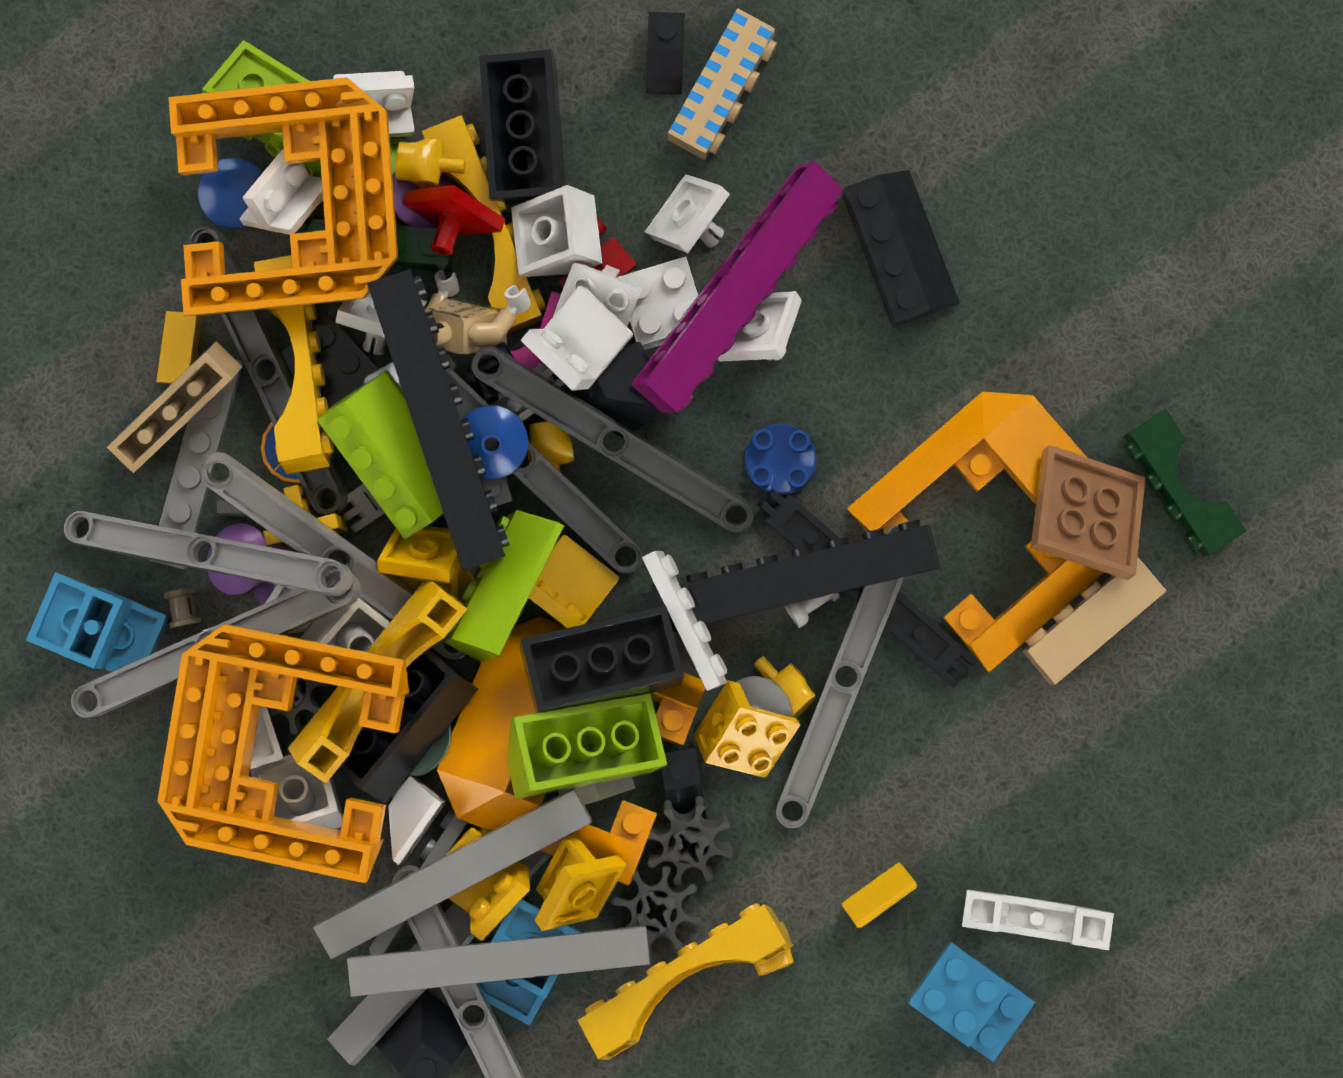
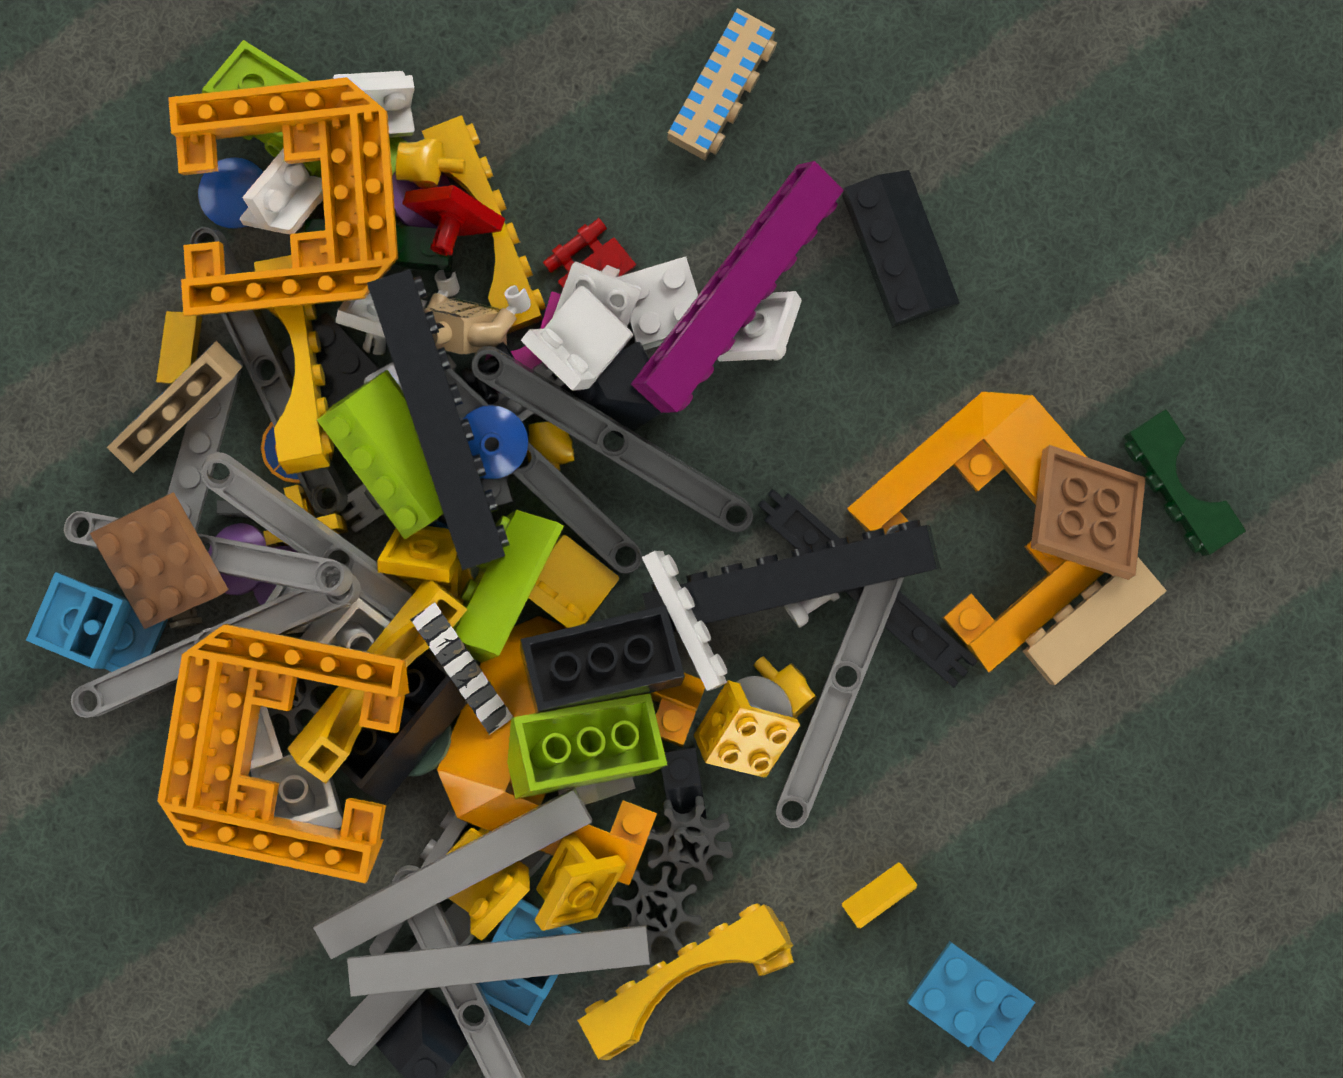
(159, 561): none -> medium nougat plate
(411, 815): white slope -> none
(461, 668): none -> sticker
(522, 125): black slope -> none
(556, 232): white slope -> none
(665, 52): black slope -> none
(689, 215): white tile -> none
(780, 458): blue dish -> none
(1038, 919): white slope -> none

